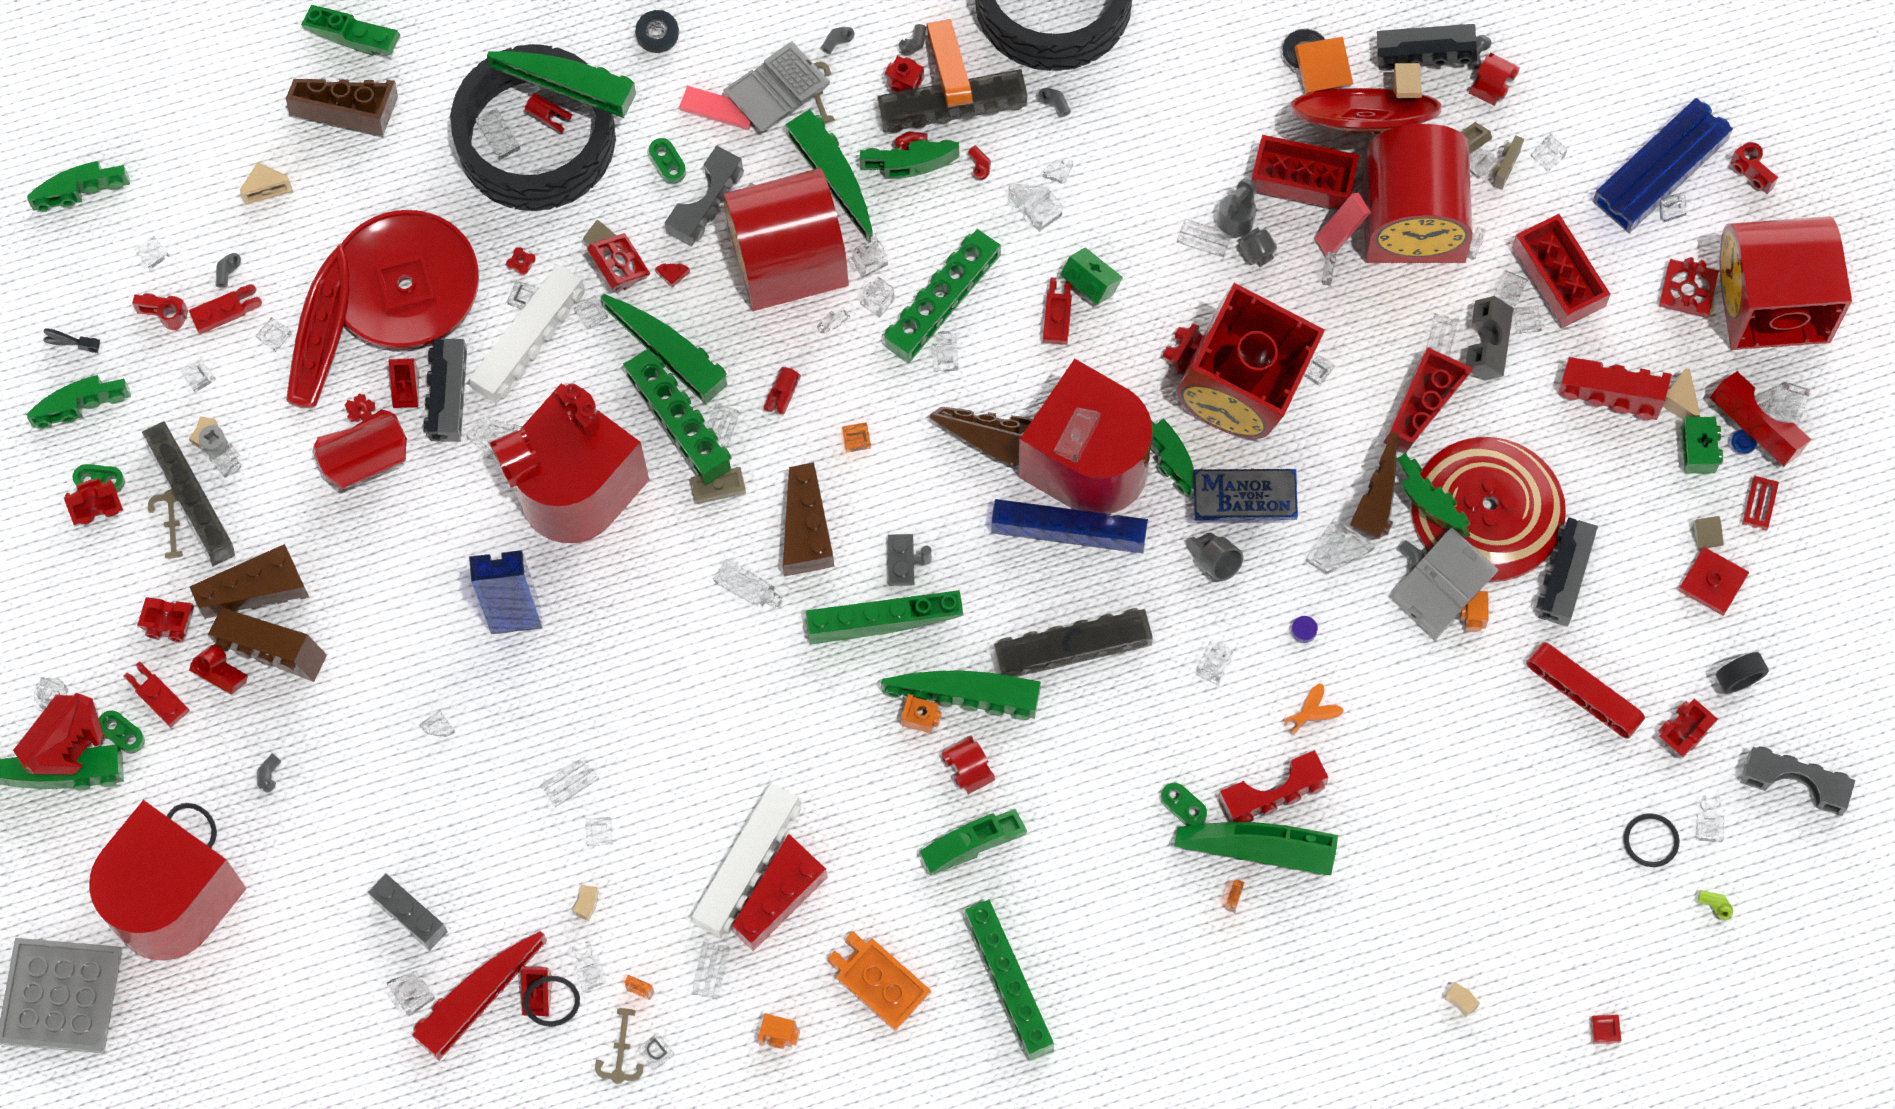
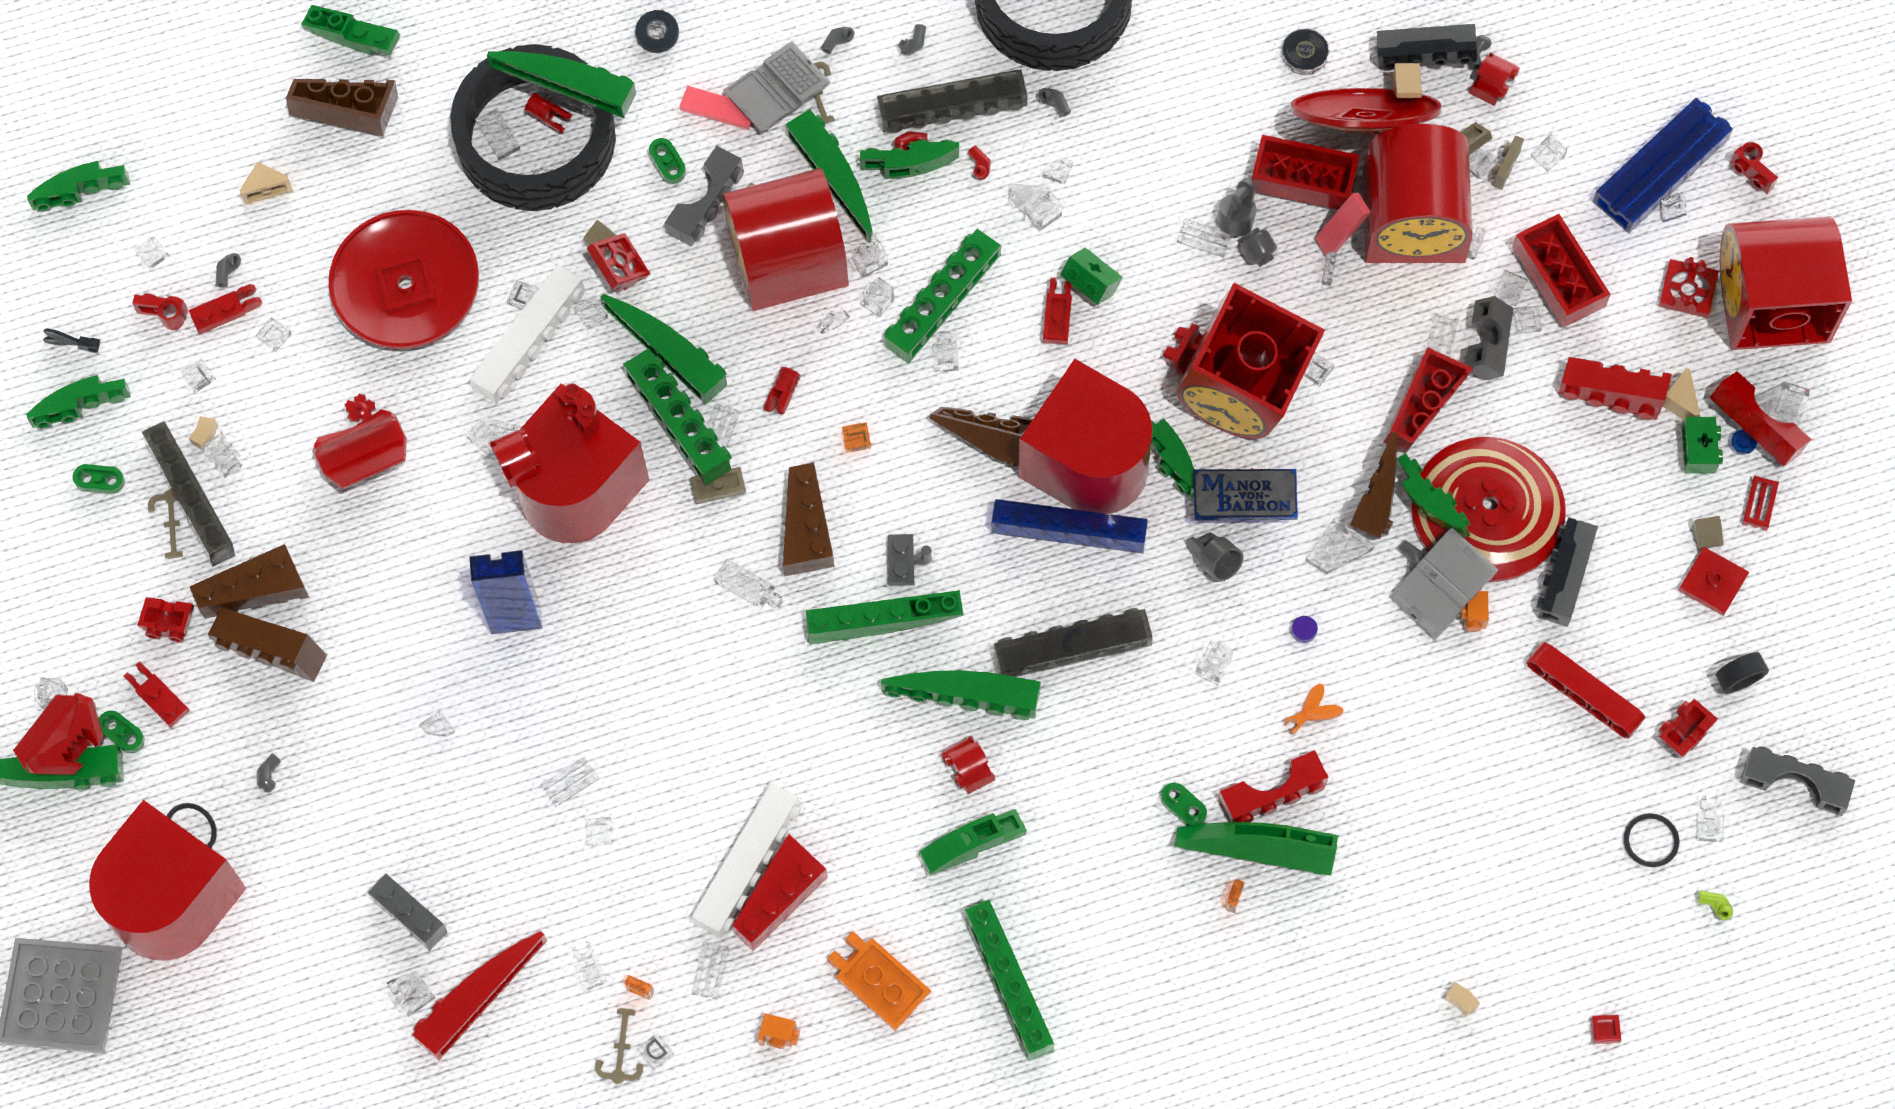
(92, 499): red cylinder -> none
(212, 667): red plate -> none
(217, 445): light grey wheel -> none
(319, 330): red piece -> none
(404, 382): red slope -> none
(446, 390): piece -> none
(524, 267): red plate -> none
(541, 996): red slope -> none
(547, 979): black tyre -> none
(587, 902): tan piece -> none
(672, 273): red tile -> none
(904, 74): red brick -> none
(913, 720): orange brick -> none
(949, 63): orange beam -> none
(1077, 434): clear slope -> none
(1324, 65): orange tile -> none

